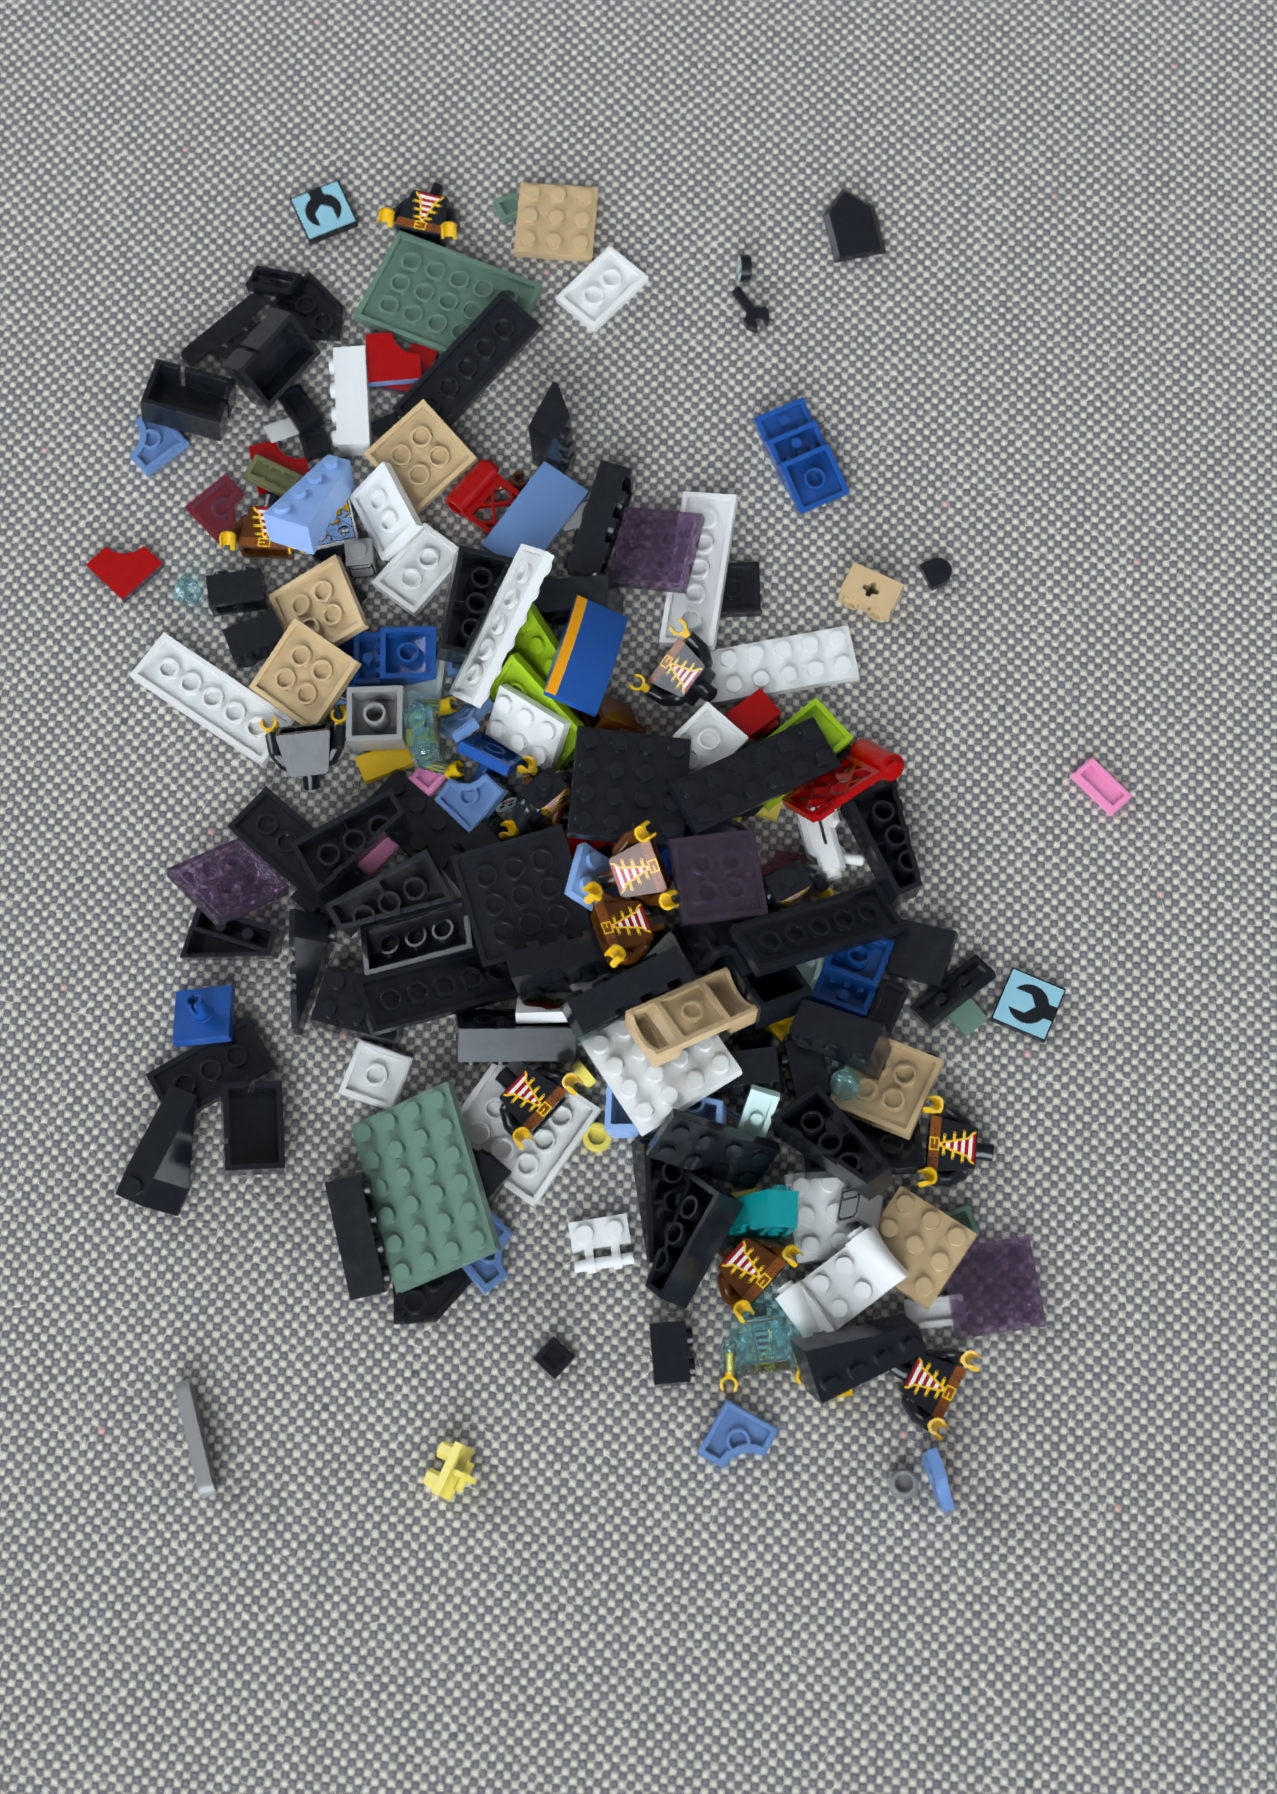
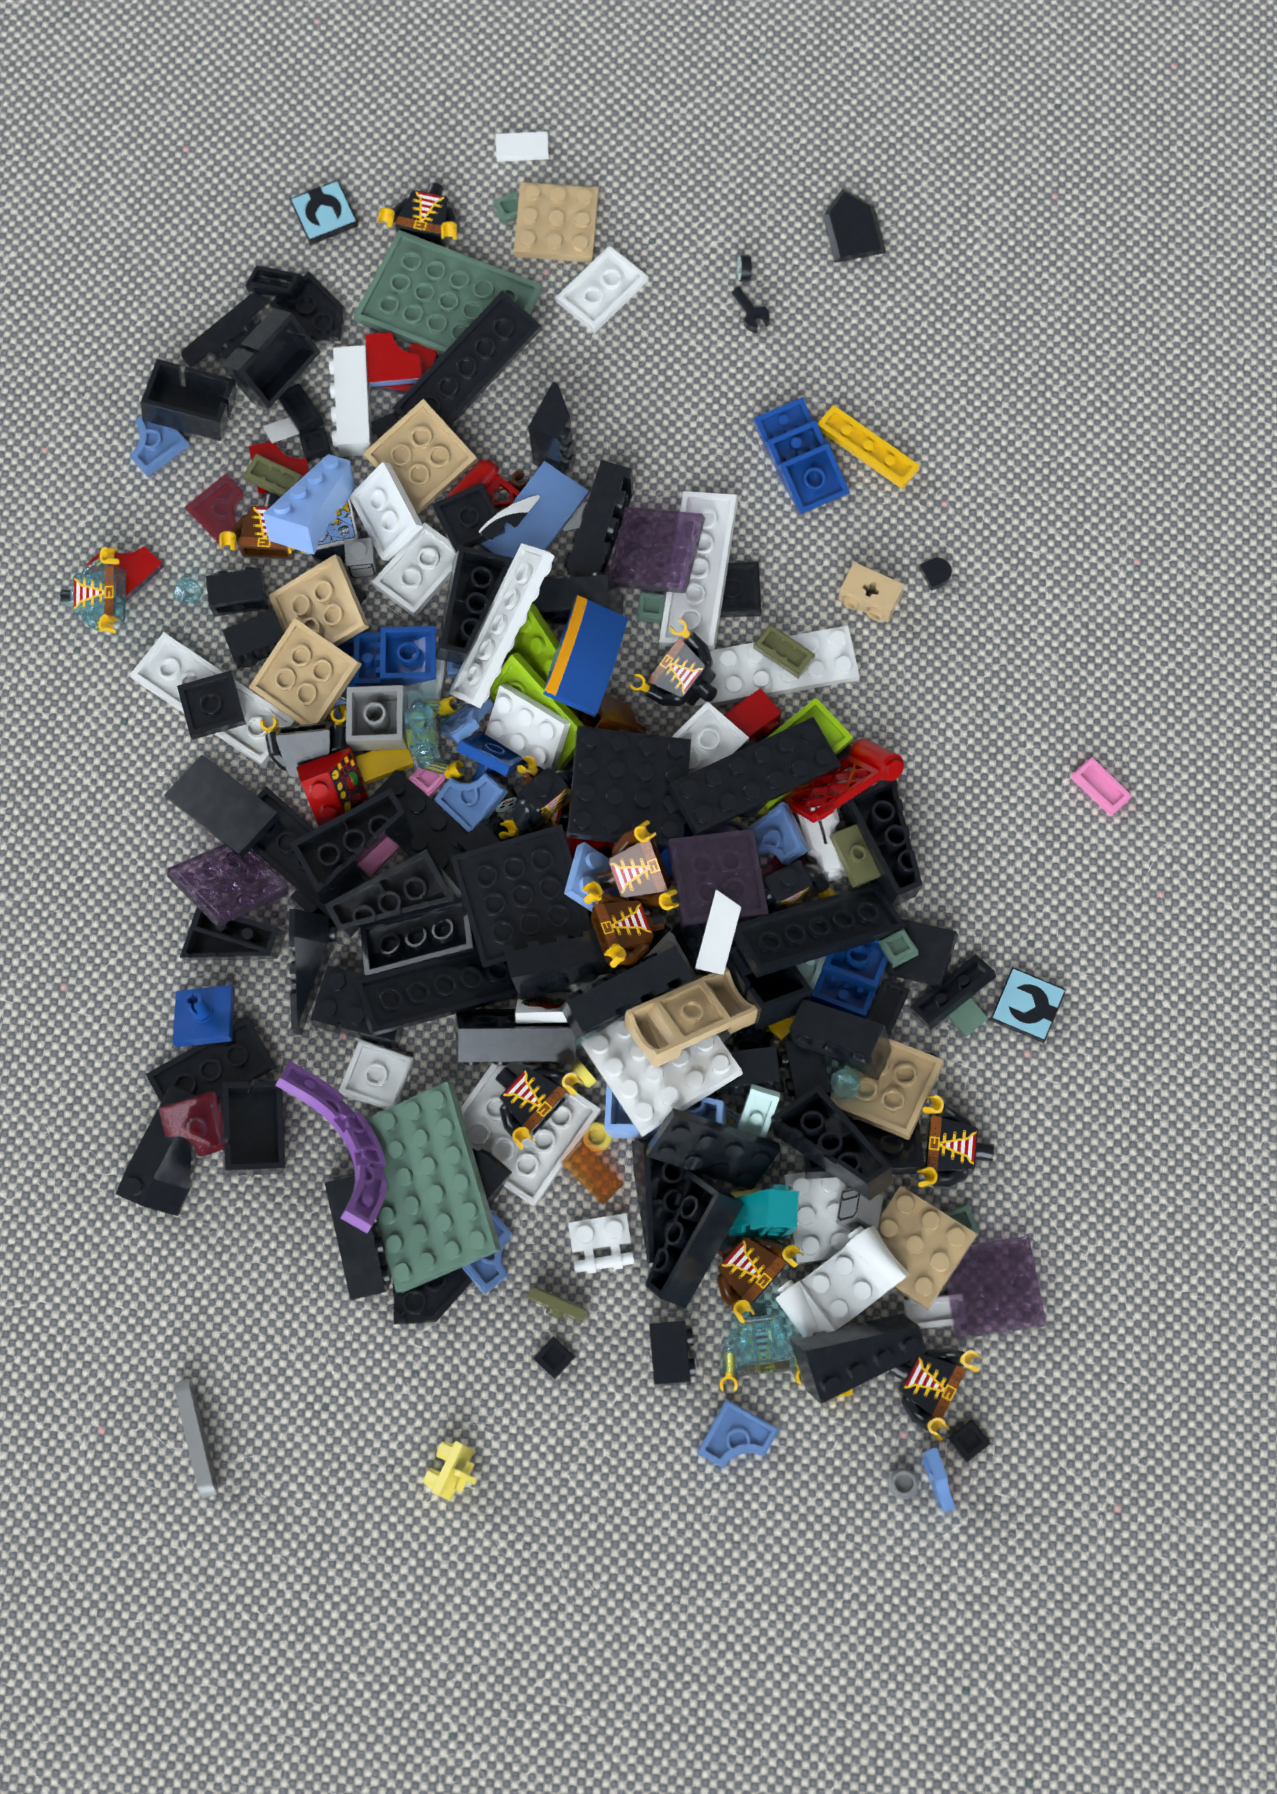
(99, 593): none -> torso
(196, 1121): none -> tile
(211, 705): none -> black plate
(222, 806): none -> black tile
(332, 785): none -> red slope
(358, 1136): none -> medium lavender plate
(465, 515): none -> black tile
(512, 515): none -> sticker
(522, 146): none -> white tile
(557, 1306): none -> olive plate
(591, 1173): none -> clear orange plate
(651, 607): none -> sand green tile
(718, 934): none -> white sticker
(779, 835): none -> medium blue tile
(784, 651): none -> olive plate
(854, 856): none -> olive plate
(868, 447): none -> yellow plate
(898, 948): none -> sand green tile
(968, 1440): none -> black tile

